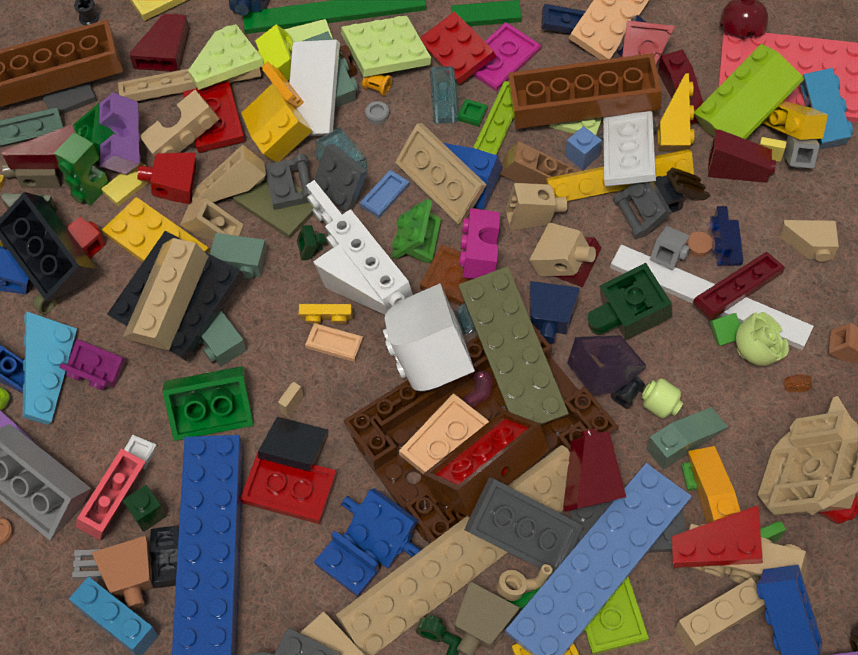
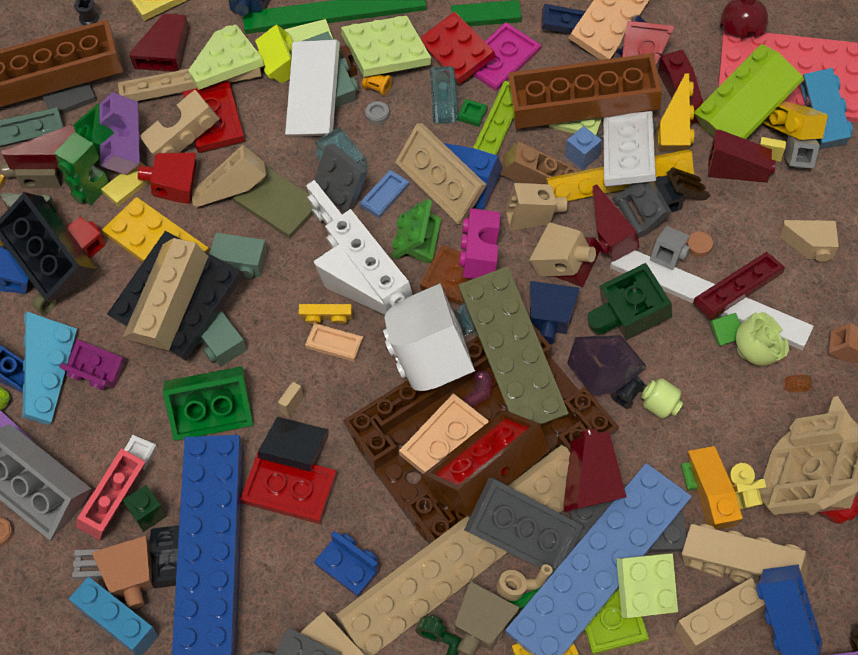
(207, 219): tan slope -> none
(275, 124): yellow slope -> none
(281, 182): dark grey plate -> none
(282, 84): light orange tile -> none
(309, 242): dark green tile -> none
(381, 527): blue plate -> none
(614, 231): none -> dark red slope
(647, 585): none -> yellowish green plate
(684, 435): sand green slope -> none
(721, 542): red wing -> none
(726, 238): clear blue bracket -> none
(746, 490): none -> light yellow hips
(773, 532): bright green tile -> none

